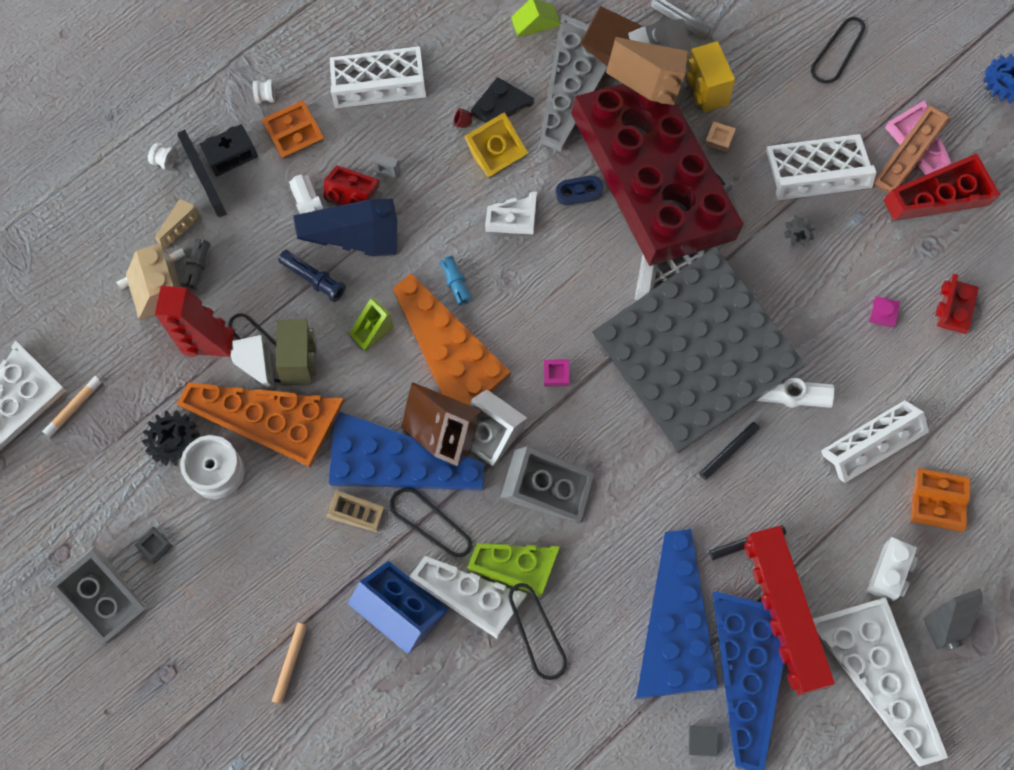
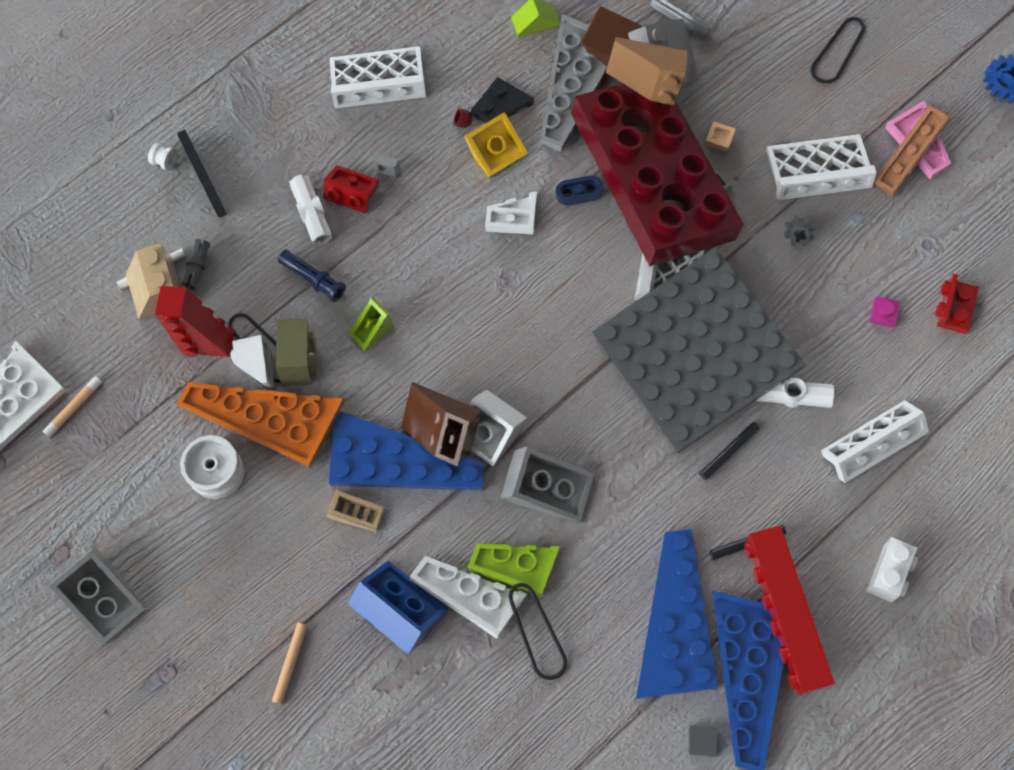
(153, 545): dark grey tile -> none
(168, 426): black gear -> none
(177, 222): tan slope -> none
(228, 150): black brick -> none
(264, 91): white wheel -> none
(292, 129): orange slope -> none
(359, 226): dark blue wedge -> none
(422, 532): black piece -> none
(452, 352): orange wing -> none
(455, 280): dark azure pin -> none
(556, 373): dark pink plate -> none
(709, 77): yellow brick -> none
(876, 660): white wing -> none
(940, 500): orange slope -> none
(946, 190): red wedge -> none
(954, 620): dark grey wedge -> none

